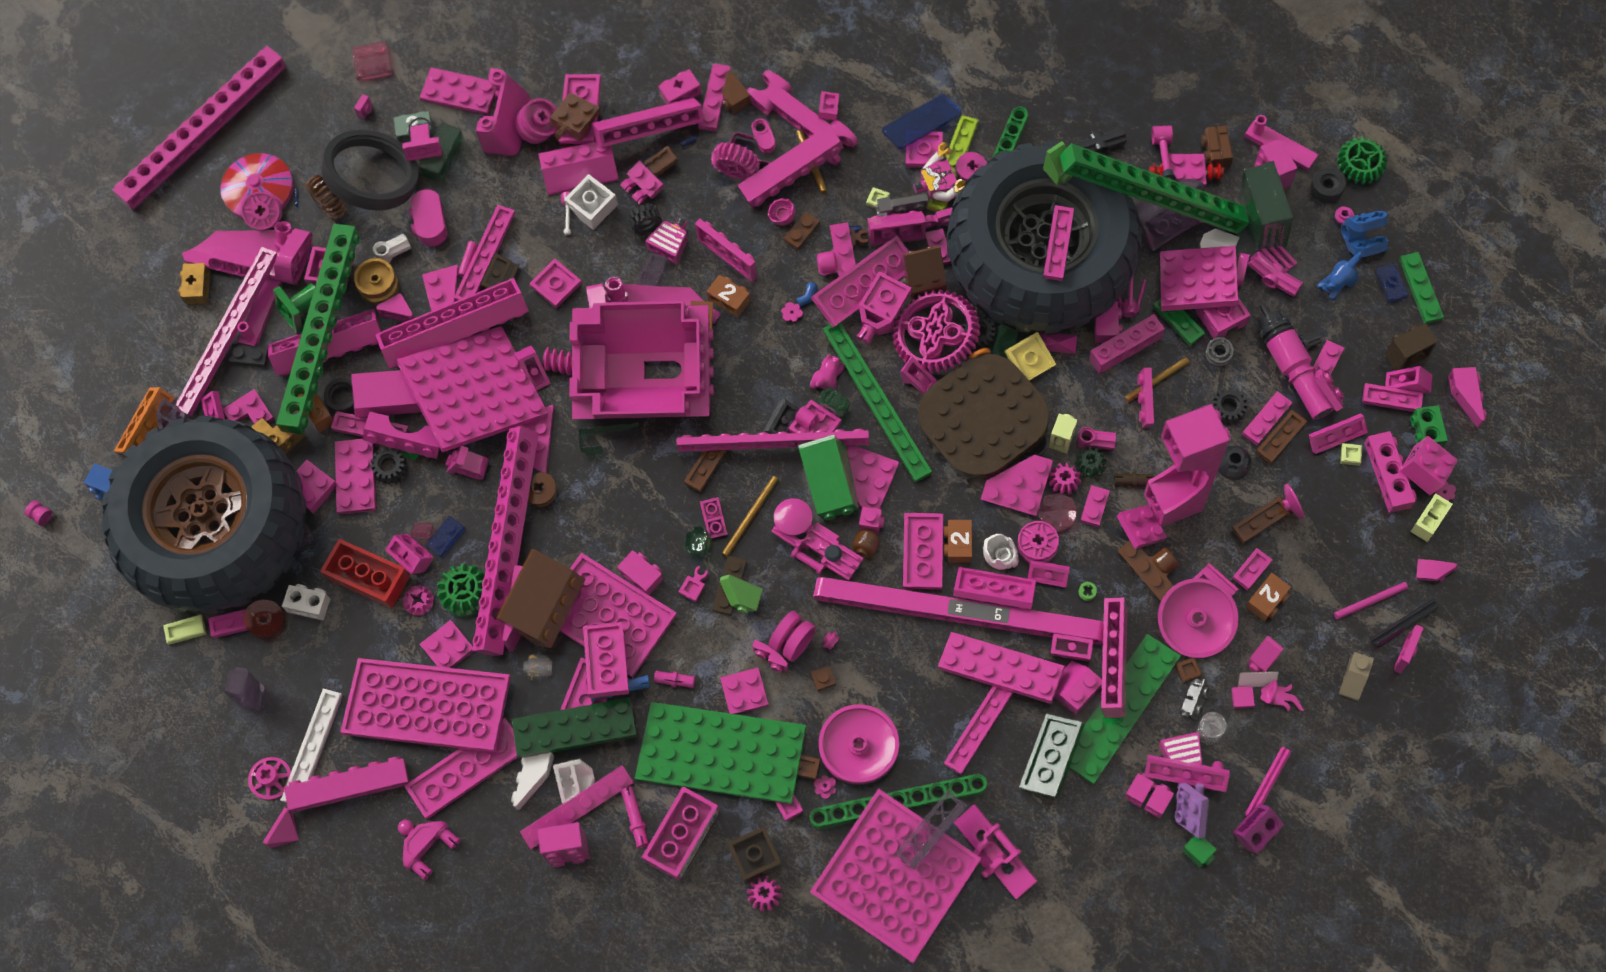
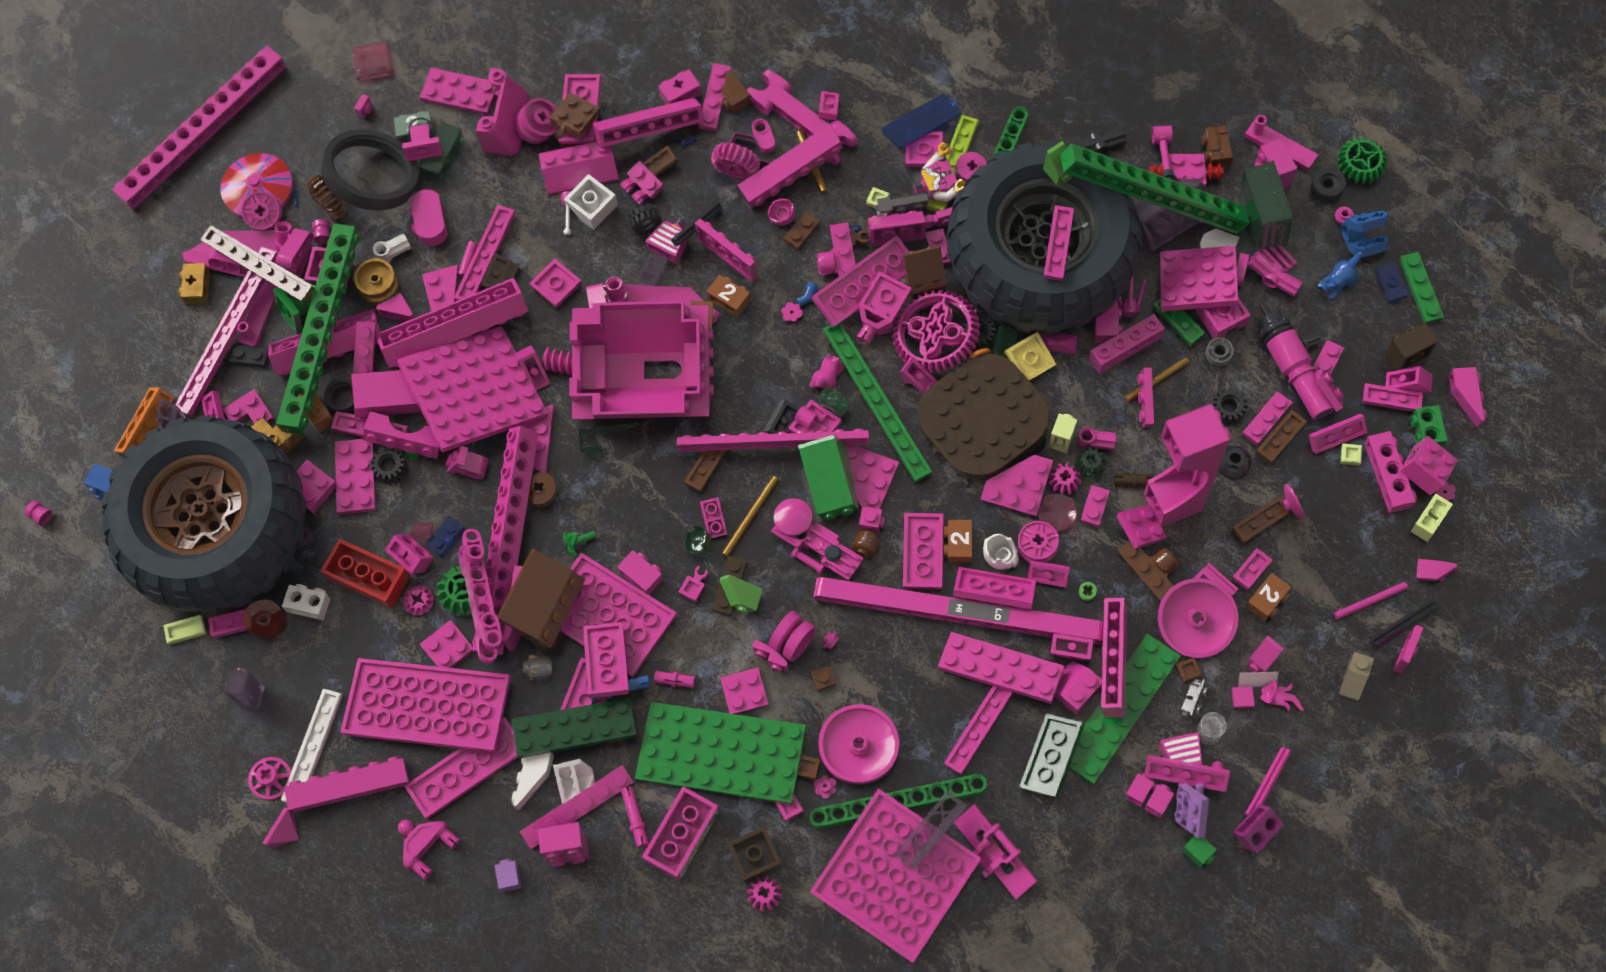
(258, 264): none -> plate
(321, 230): none -> dark pink wheel
(364, 347): none -> dark pink plate
(486, 624): none -> dark pink piece
(508, 875): none -> medium lavender brick
(571, 540): none -> green plant
(690, 229): none -> black axle

